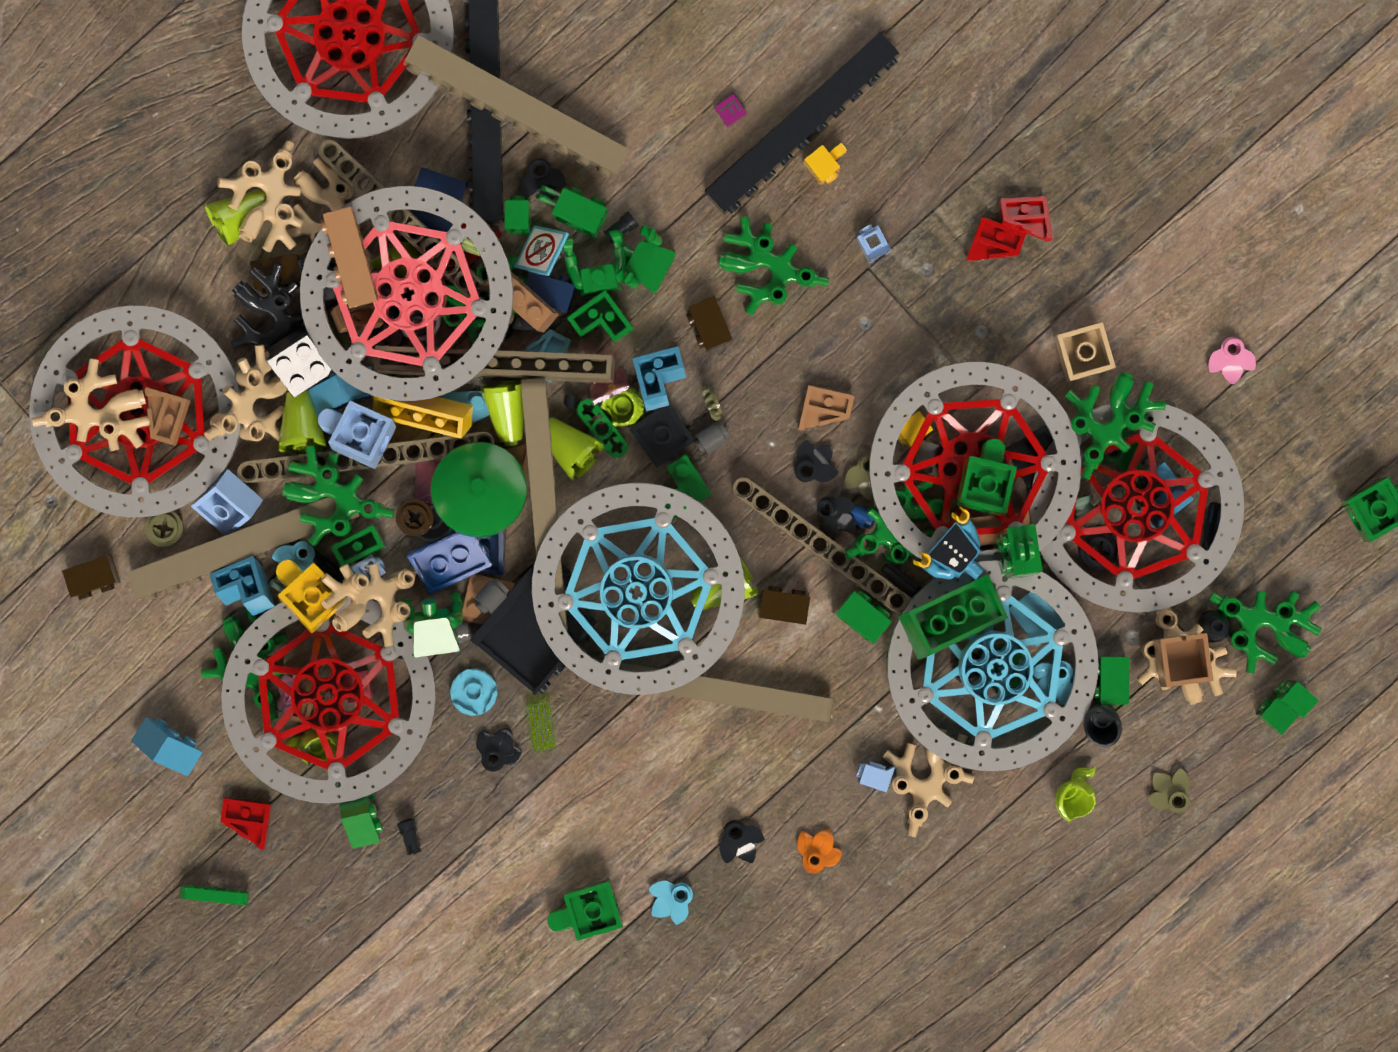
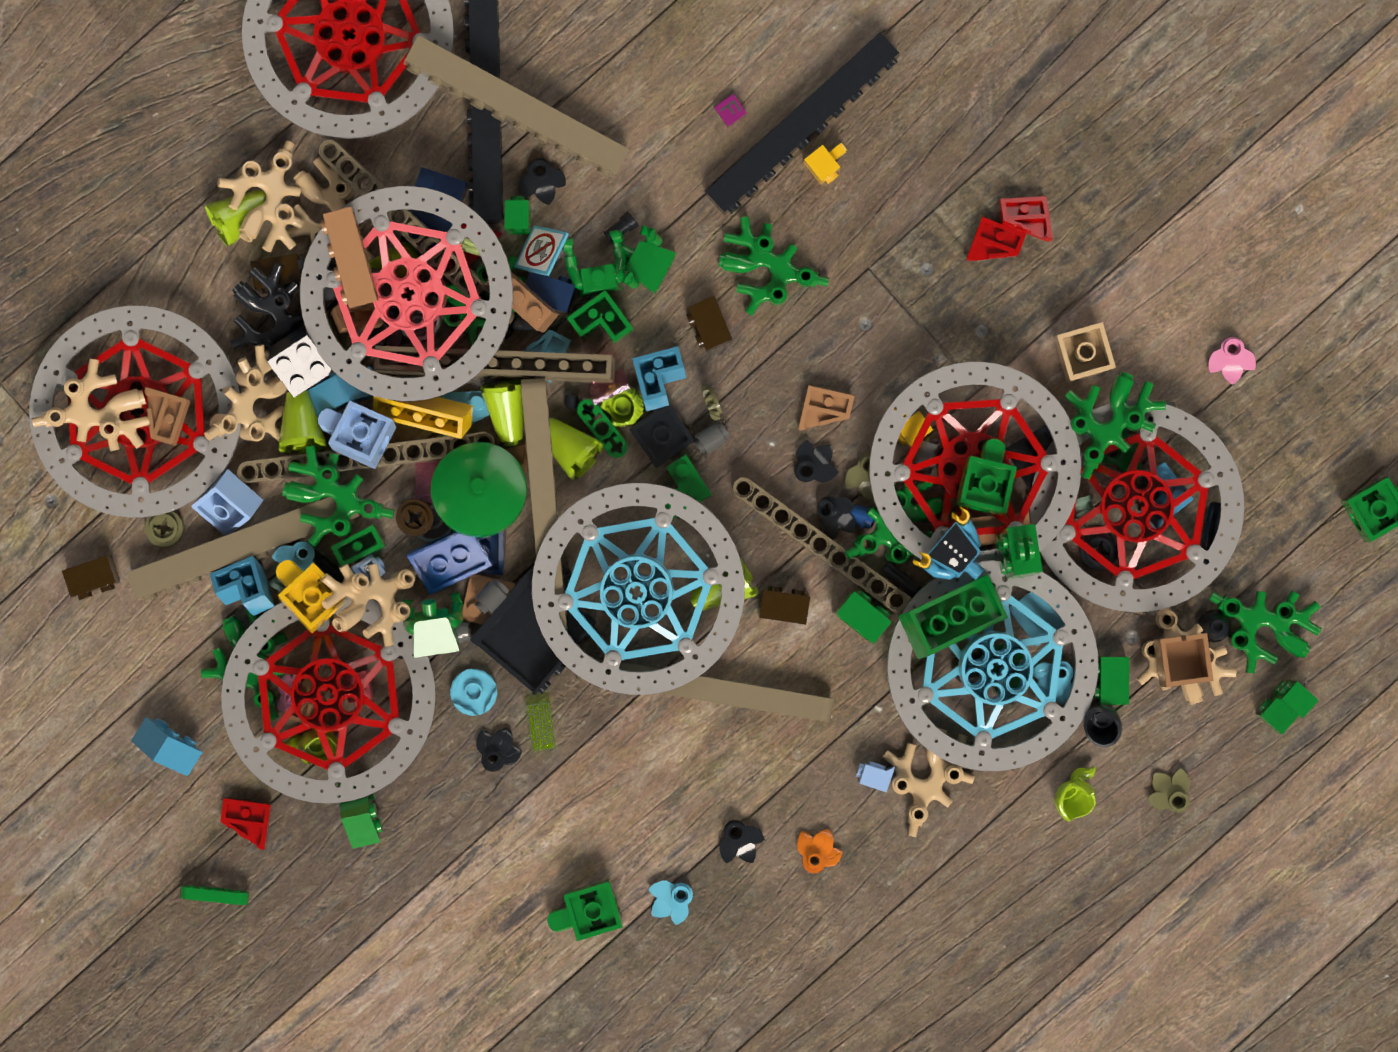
(408, 831): black pin -> none
(576, 210): green brick -> none
(872, 243): light blue window -> none

